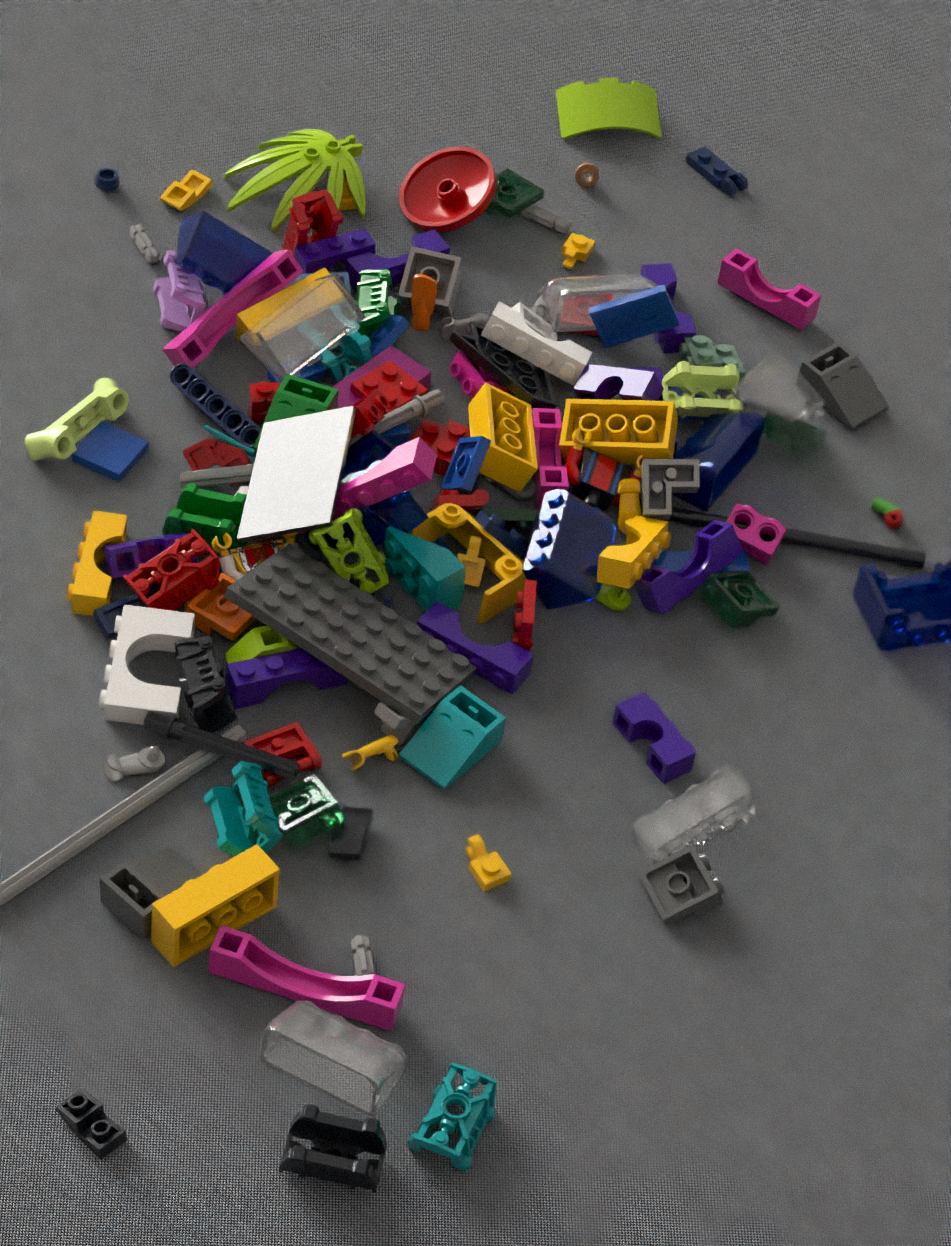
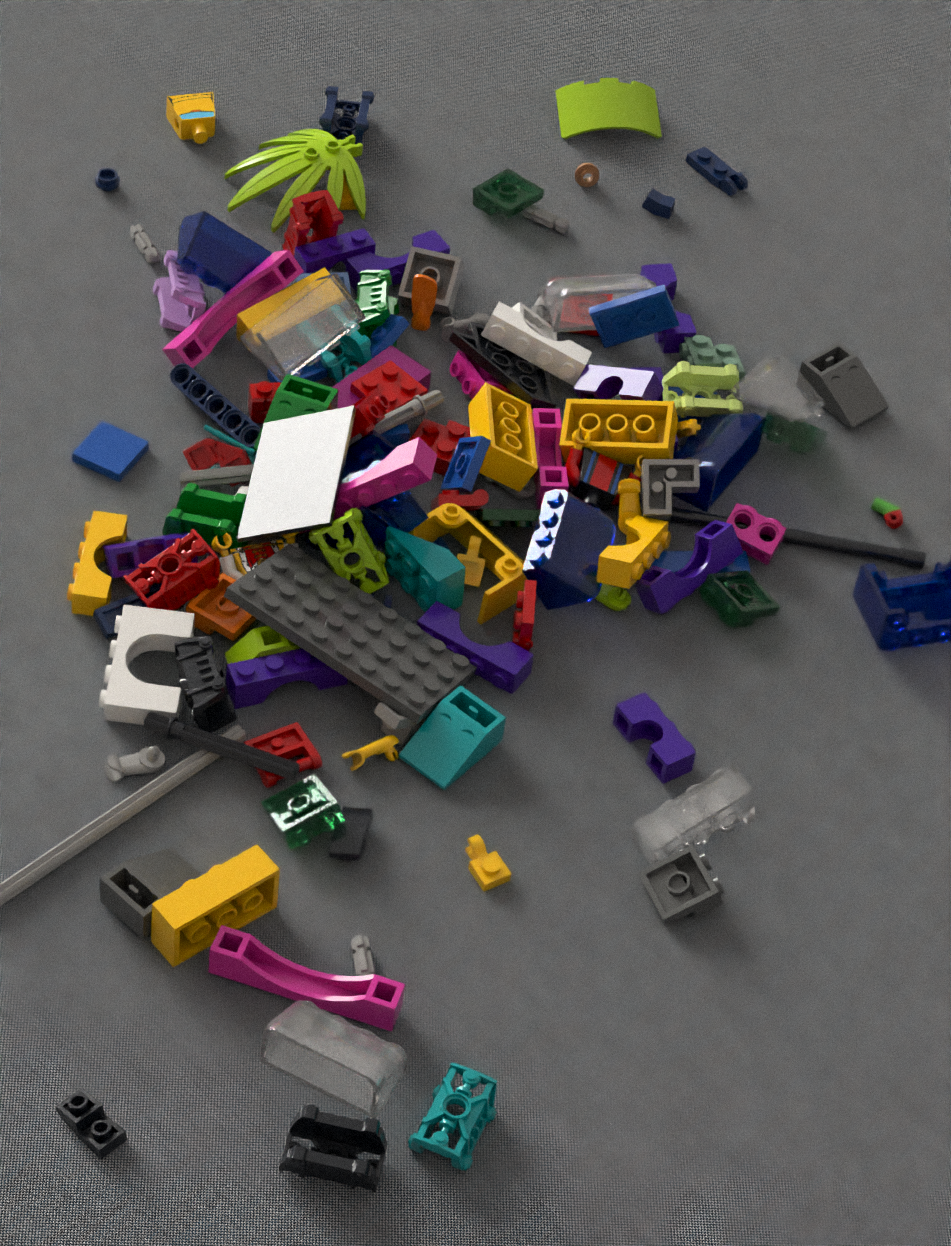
(60, 437): yellowish green plate -> none
(188, 191): yellow slope -> none
(192, 116): none -> yellow torso
(238, 824): teal piece -> none
(332, 121): none -> dark blue piece
(448, 189): red dish -> none
(512, 539): dark blue hinge -> none
(577, 248): yellow plate -> none
(659, 204): none -> dark blue piece
(687, 428): none -> yellow axle
(743, 277): dark pink arch -> none

